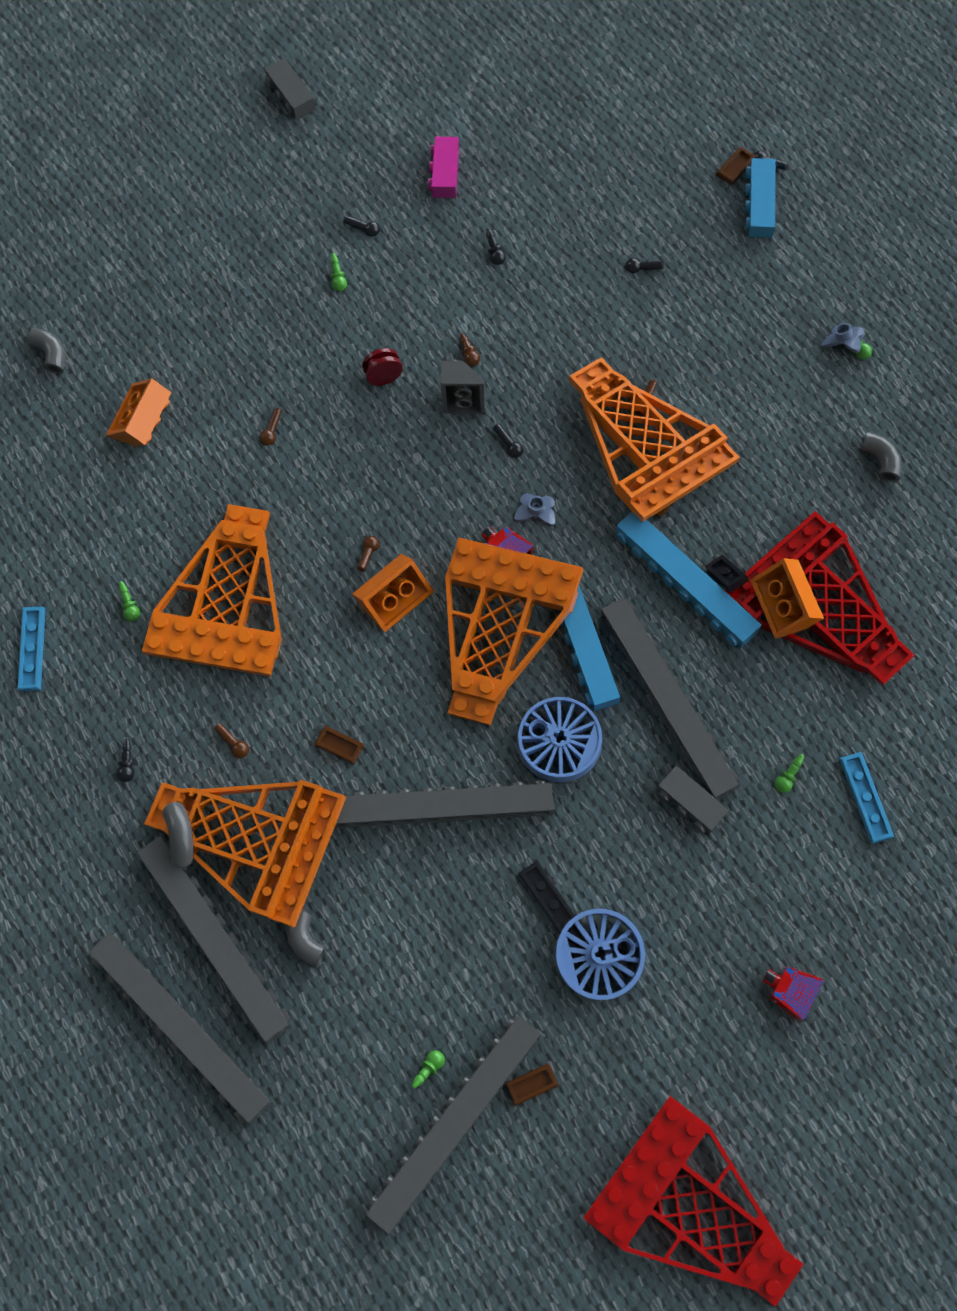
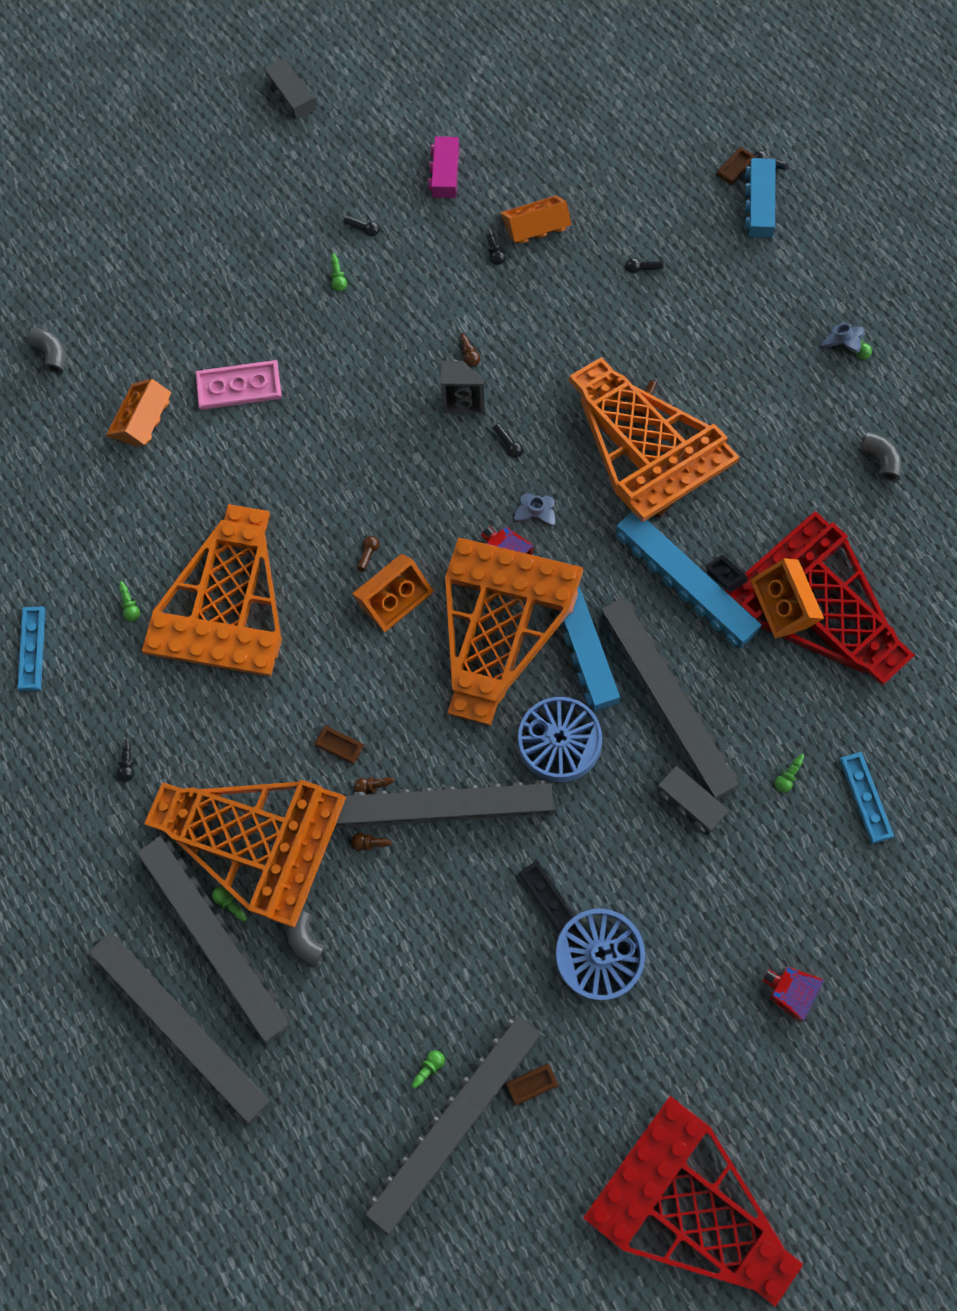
(179, 834): dark grey cylinder -> none
(222, 897): none -> bright green bar
(238, 385): none -> bright pink tile
(239, 748): reddish brown bar -> none
(268, 436): reddish brown bar -> none
(362, 841): none -> reddish brown bar
(370, 785): none -> reddish brown bar
(382, 366): dark red head -> none
(536, 219): none -> orange slope

